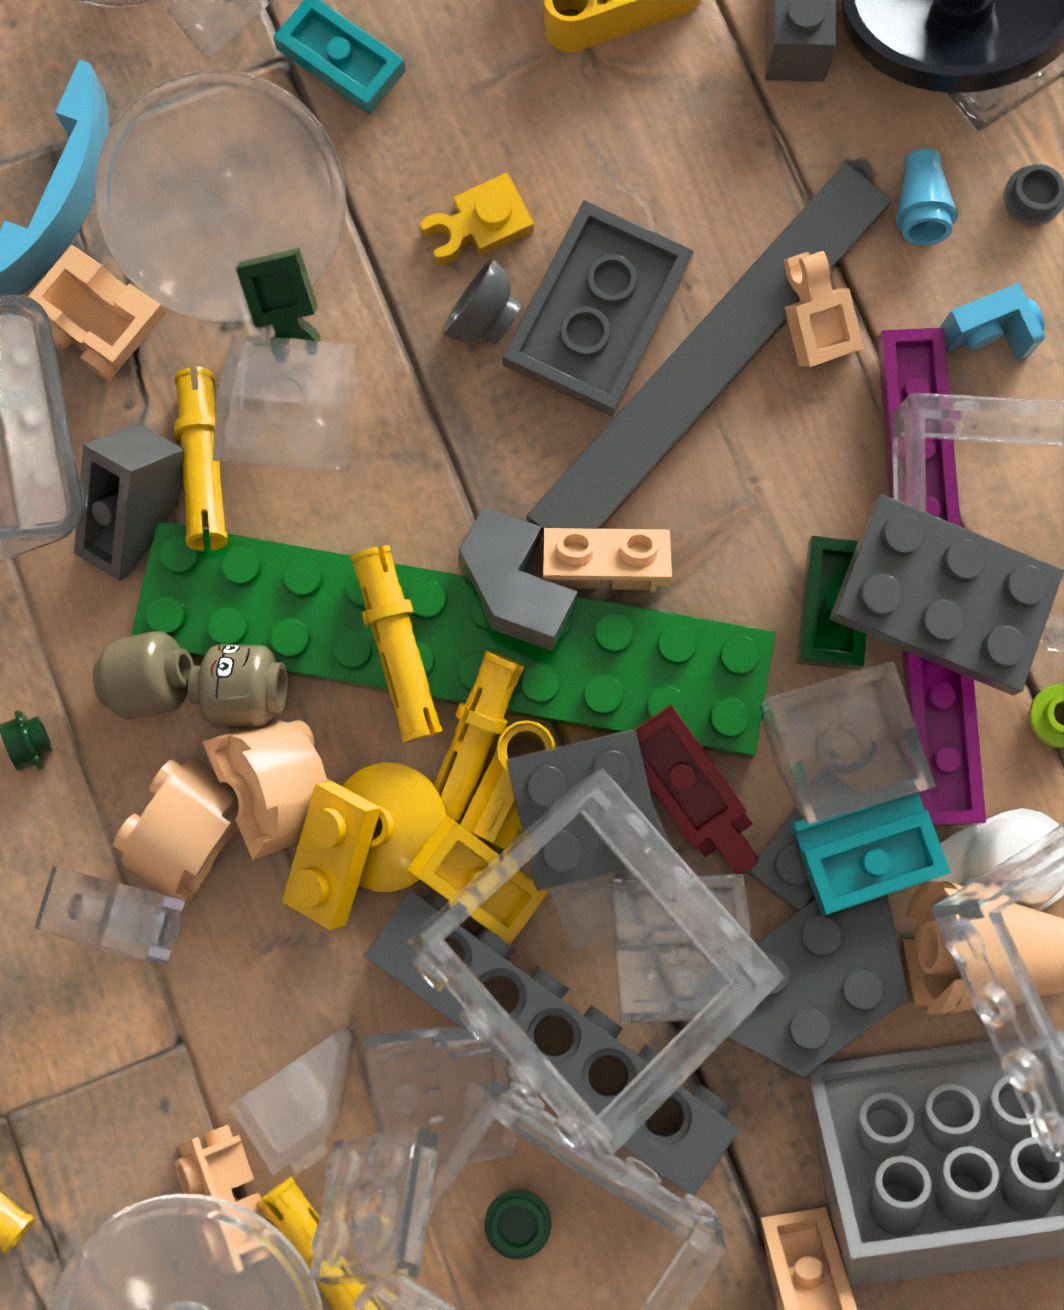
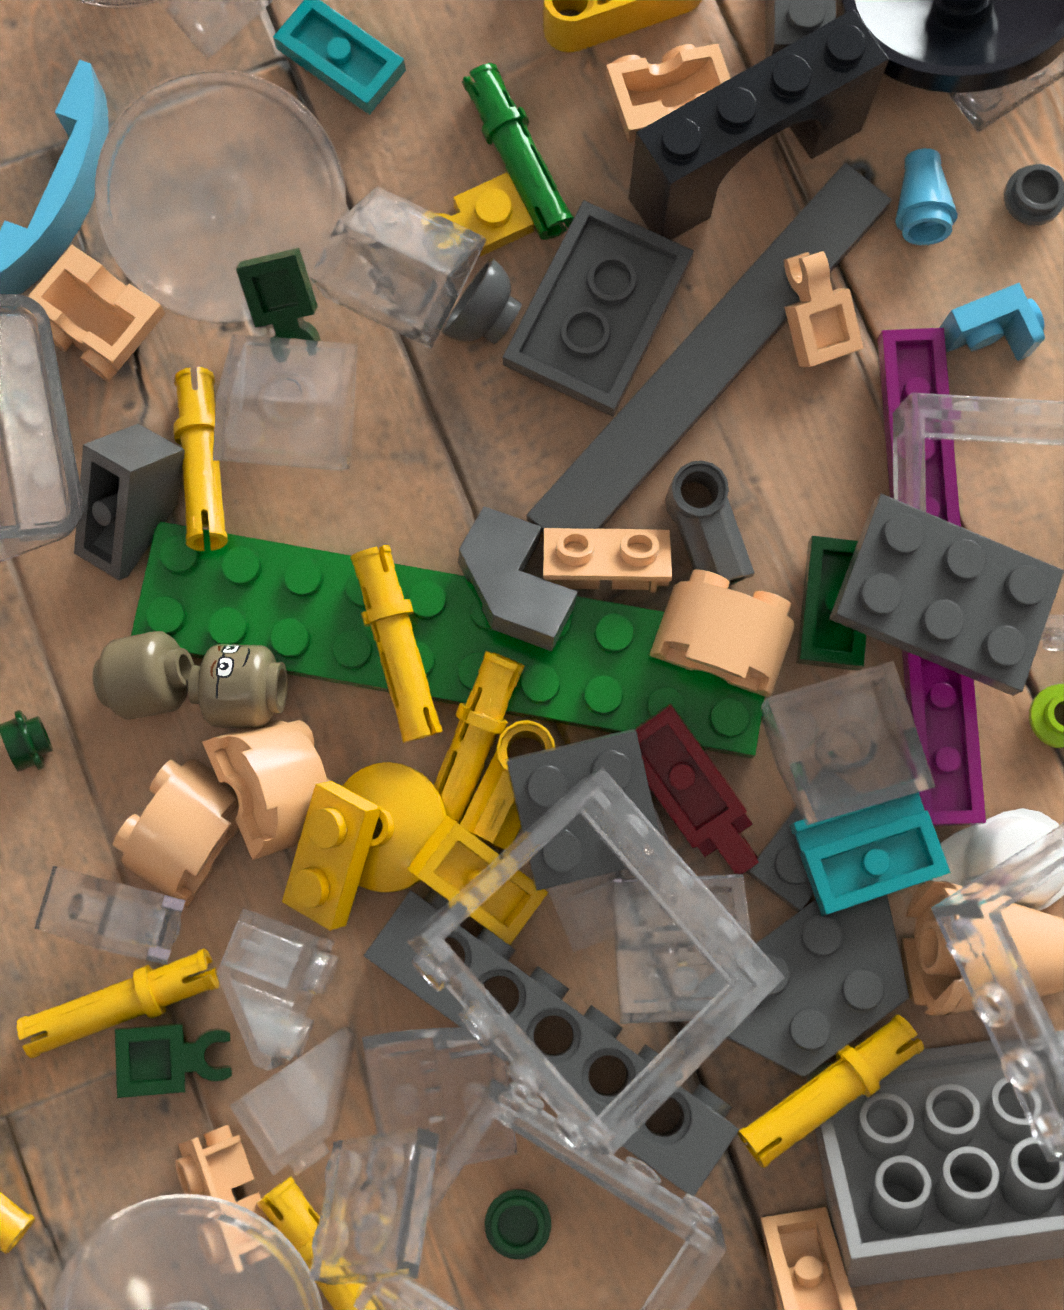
(144, 993): none -> yellow pin
(156, 1059): none -> dark green plate
(270, 982): none -> clear slope
(397, 264): none -> clear slope
(508, 131): none -> green pin
(653, 90): none -> light nougat cylinder
(709, 532): none -> dark grey piece
(725, 632): none -> light nougat cylinder
(813, 86): none -> black arch
(819, 1099): none -> yellow pin

